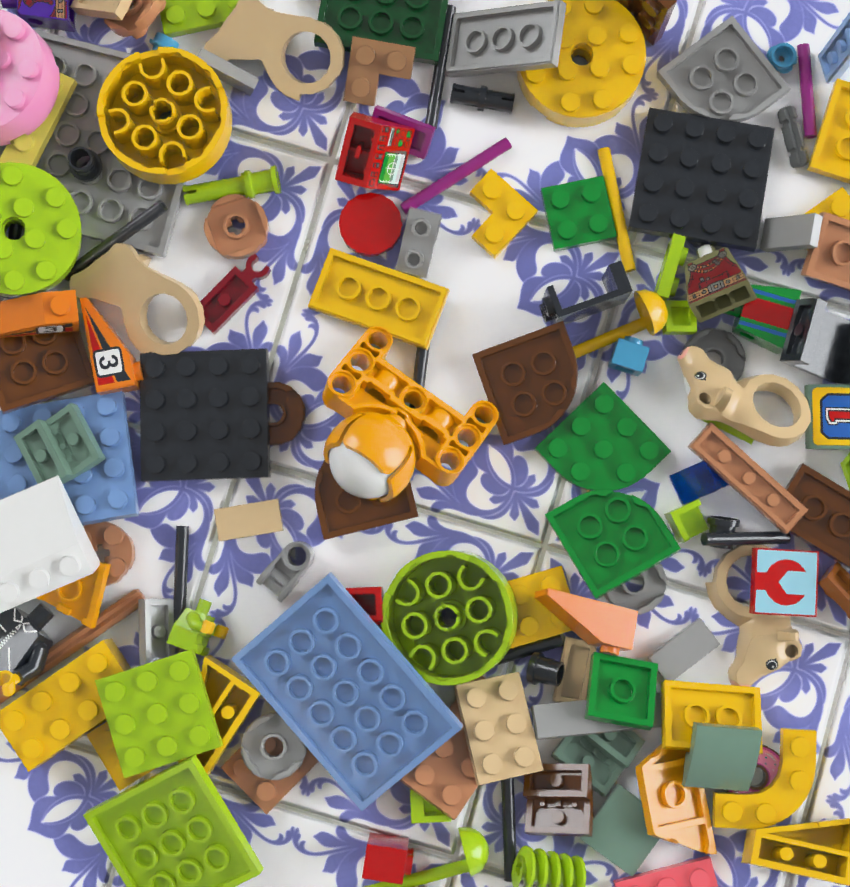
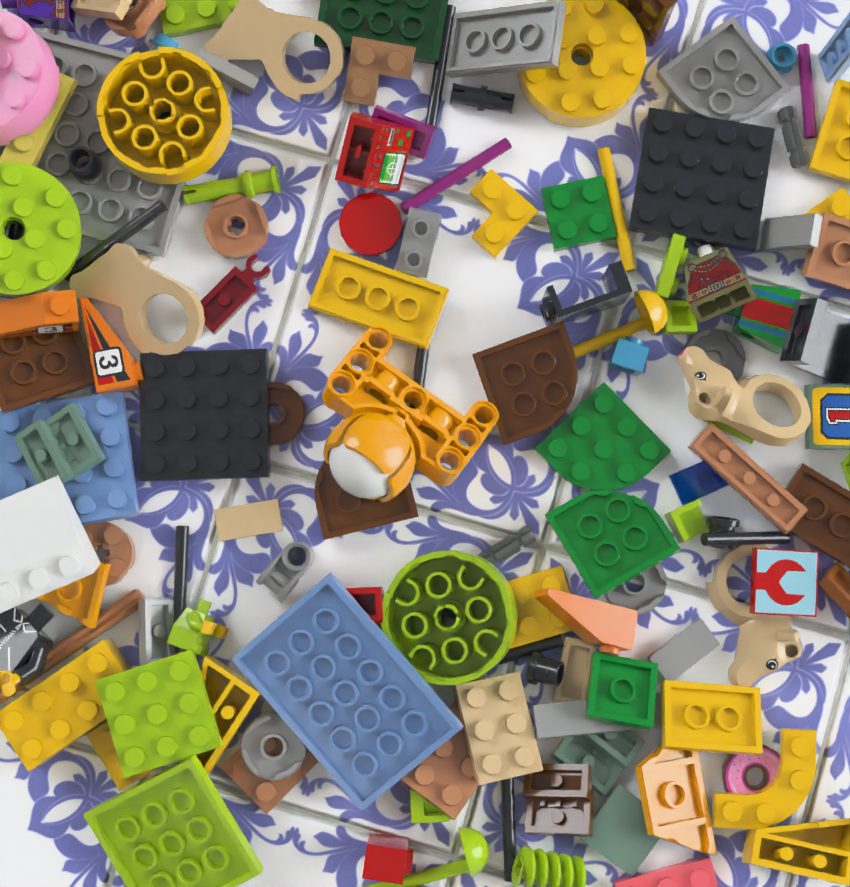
(509, 545): none -> dark grey axle
(722, 756): sand green slope -> none

